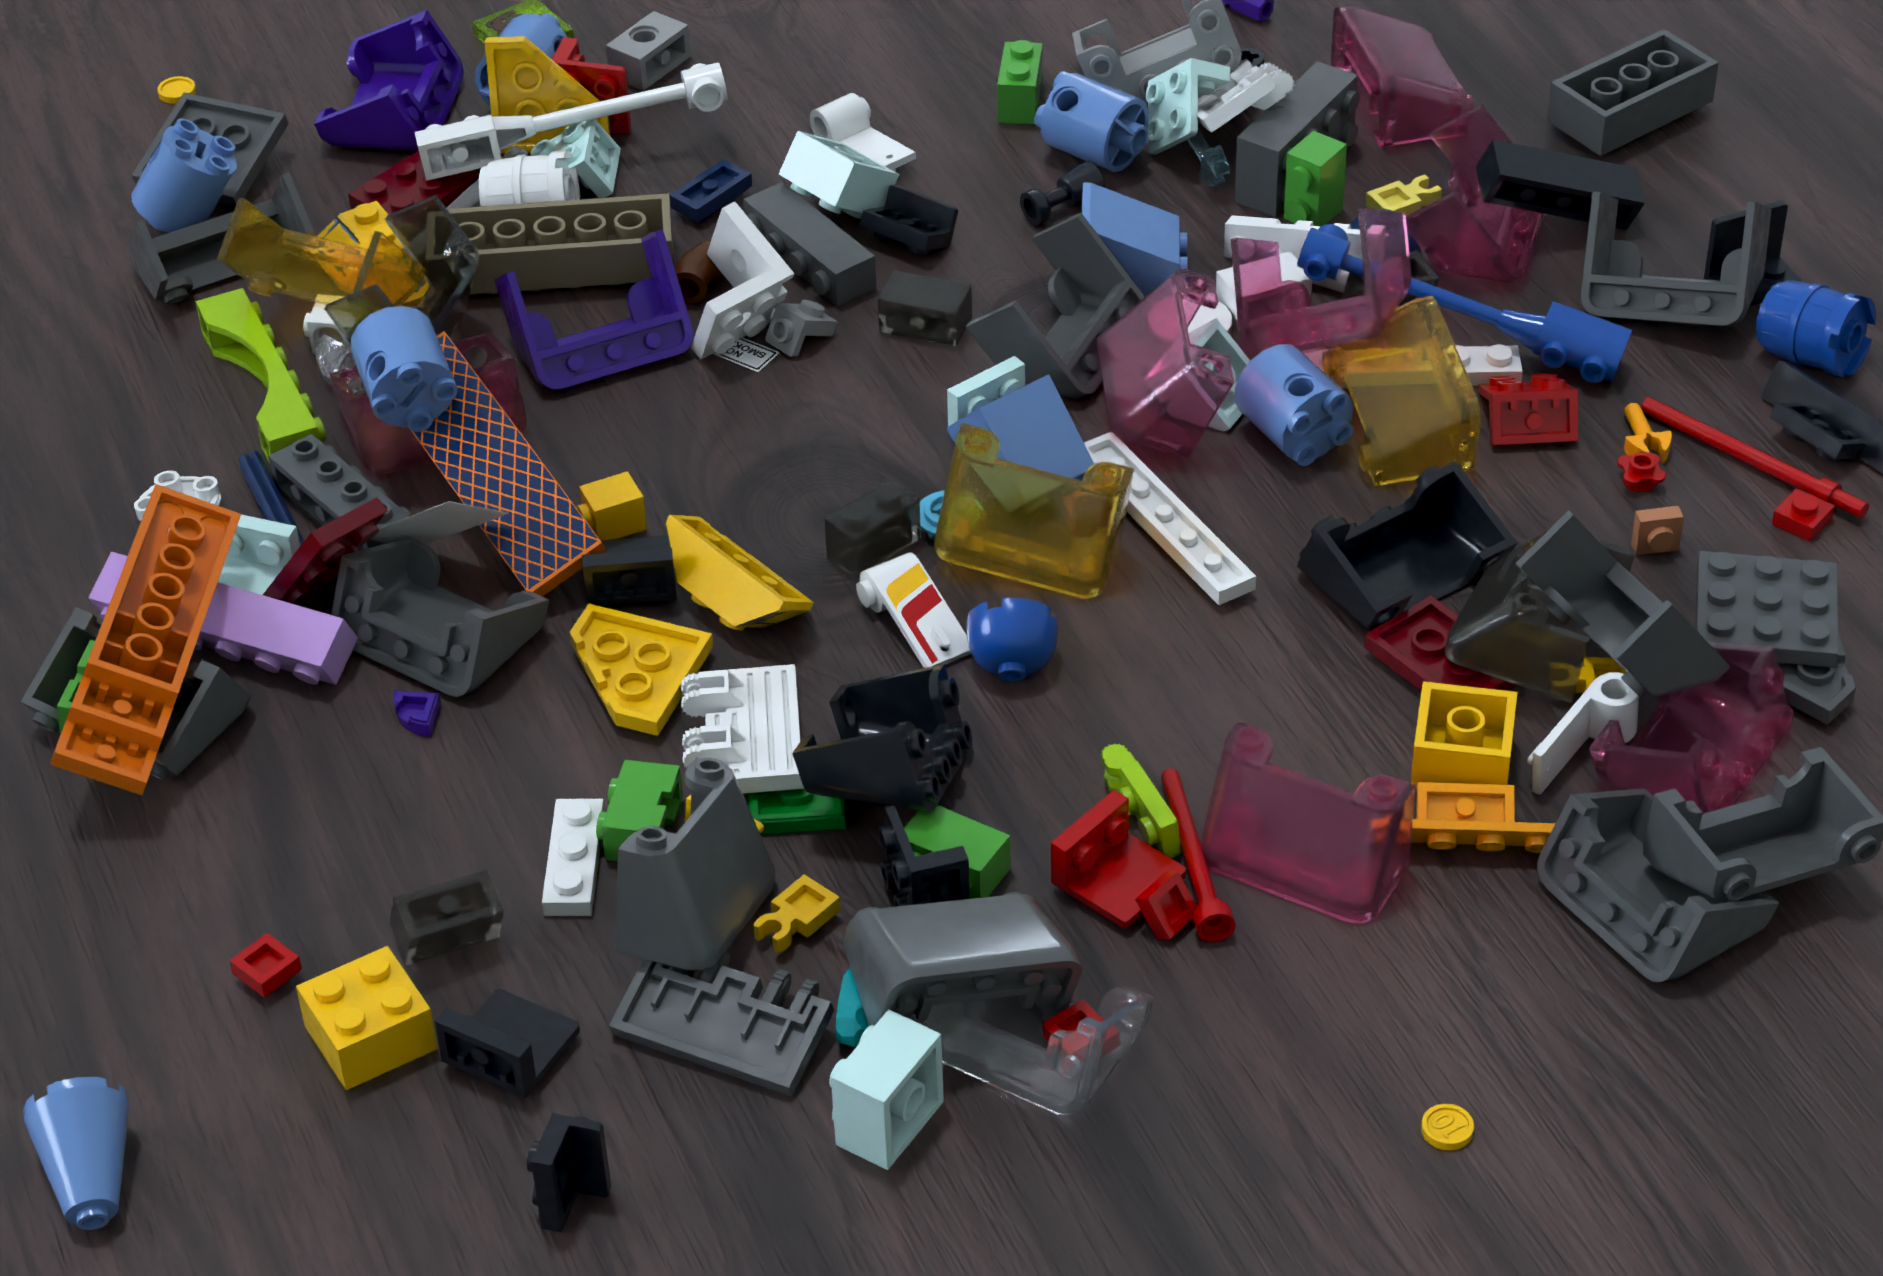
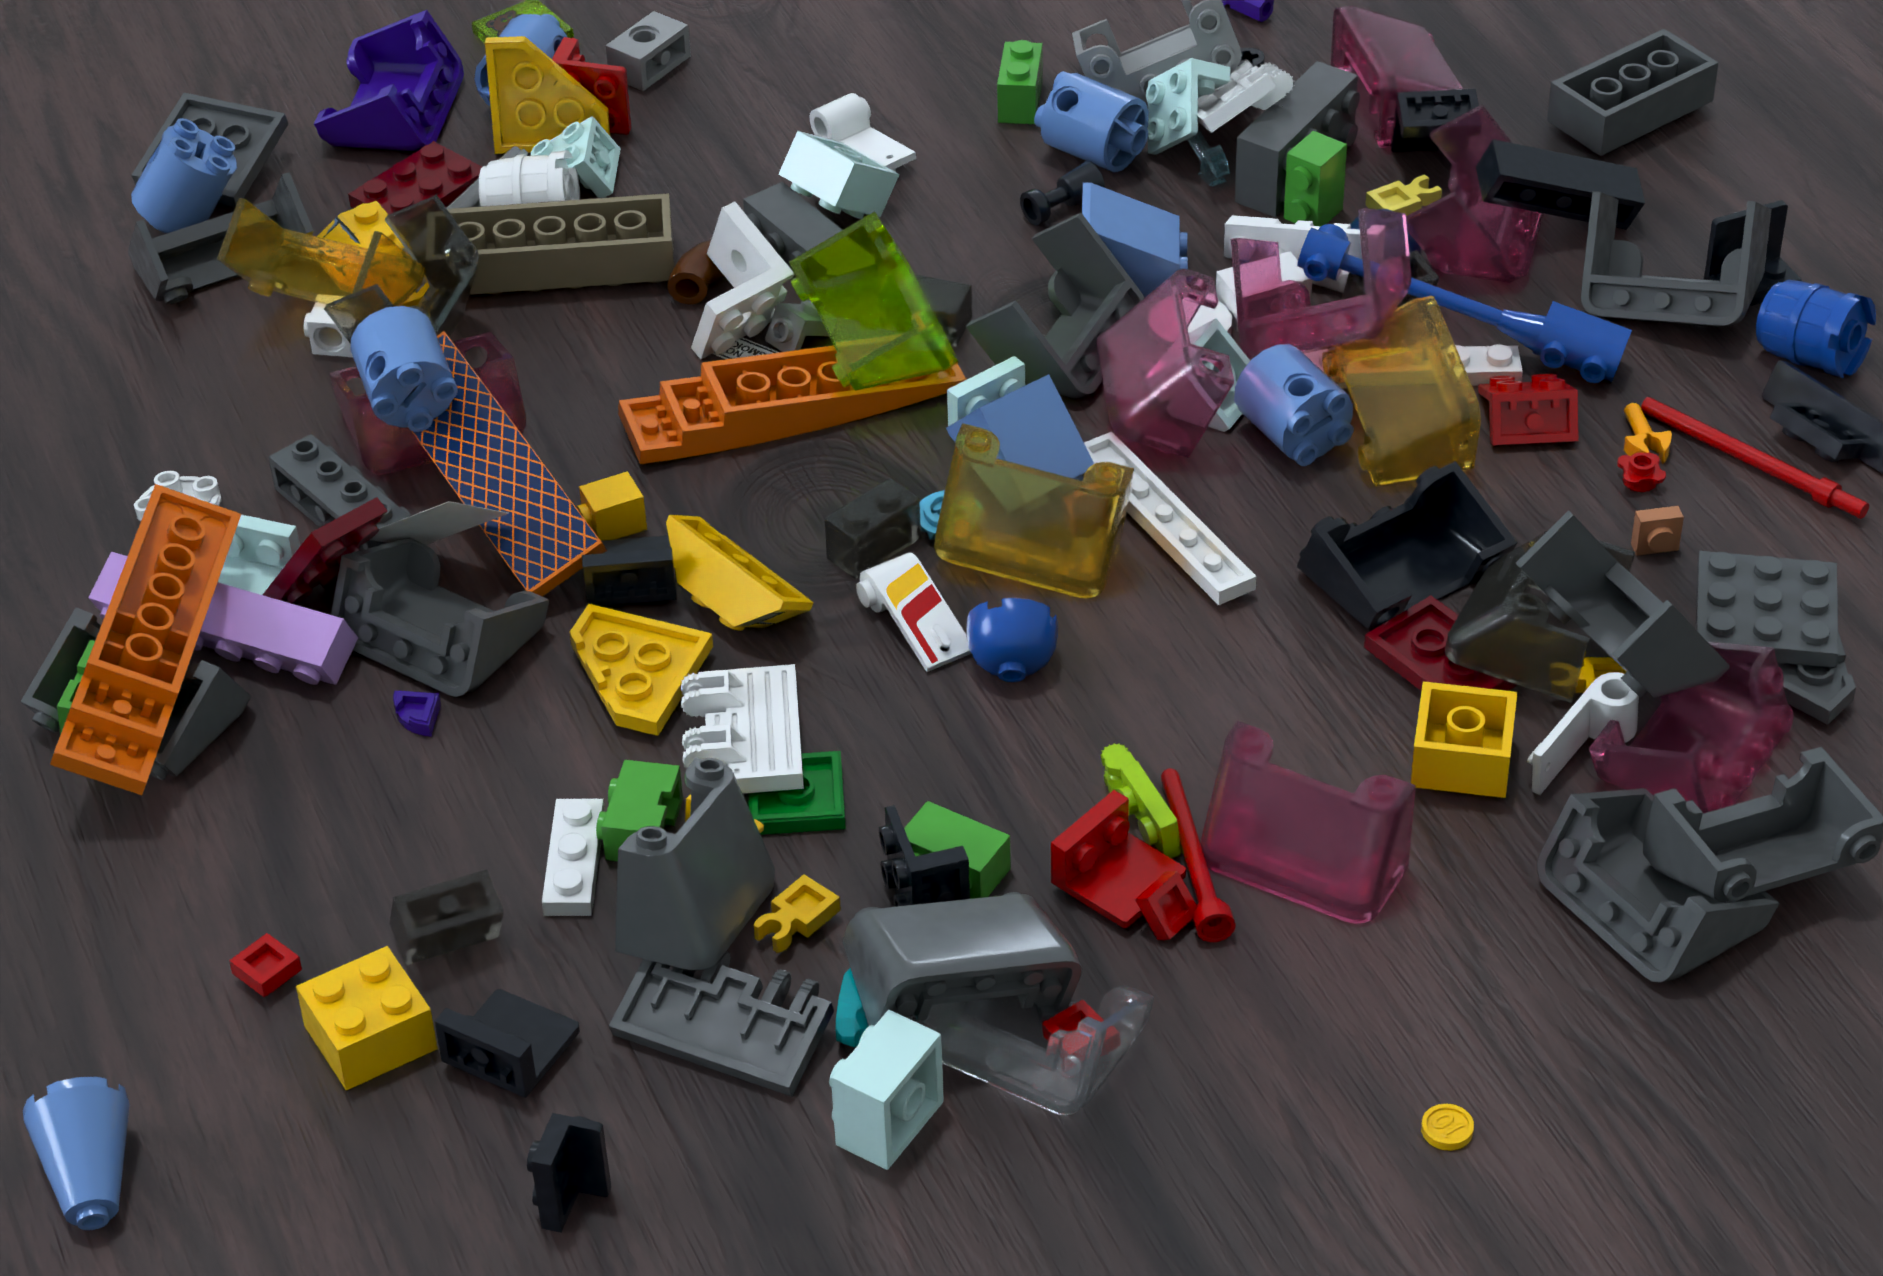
(172, 89): yellow piece -> none
(238, 334): lime arch -> none
(265, 490): dark blue axle -> none
(335, 356): clear rock -> none
(479, 140): white bar -> none
(654, 332): dark purple windscreen -> none
(710, 190): dark blue plate -> none
(759, 402): none -> orange slope
(872, 307): none -> clear neon green windscreen
(895, 743): black windscreen -> none
(912, 219): black bracket -> none
(1424, 111): none -> black bracket
(1474, 816): light orange bracket -> none
(1803, 514): red plate -> none

